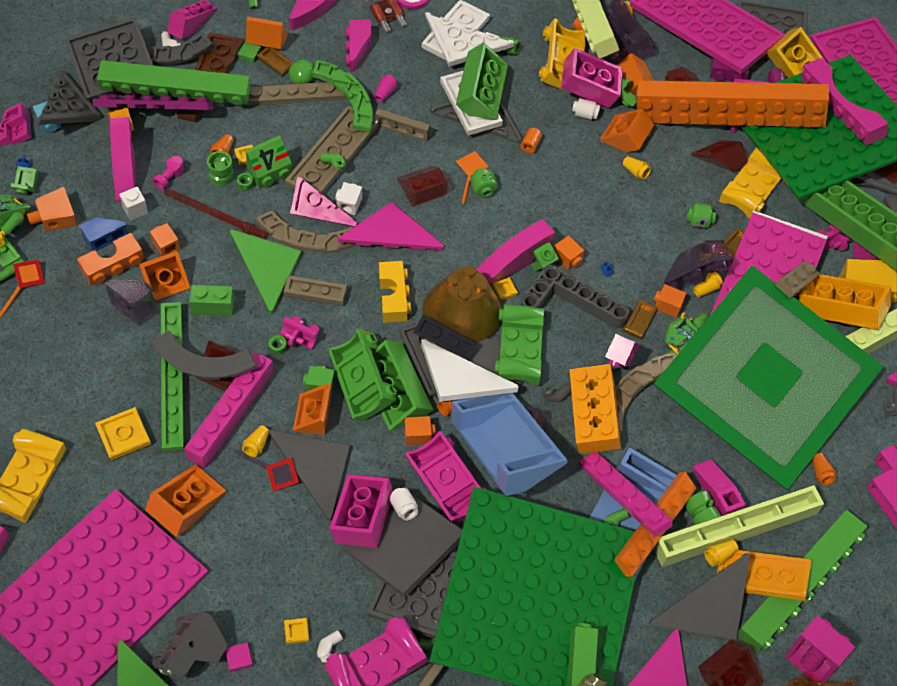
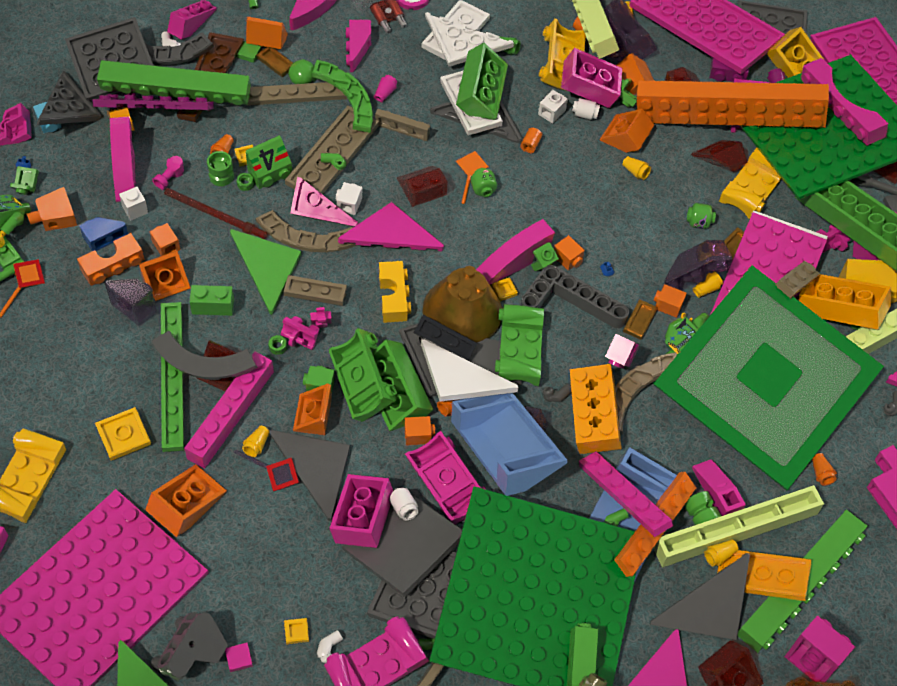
(321, 317): none -> dark pink plate
(552, 106): none -> white brick

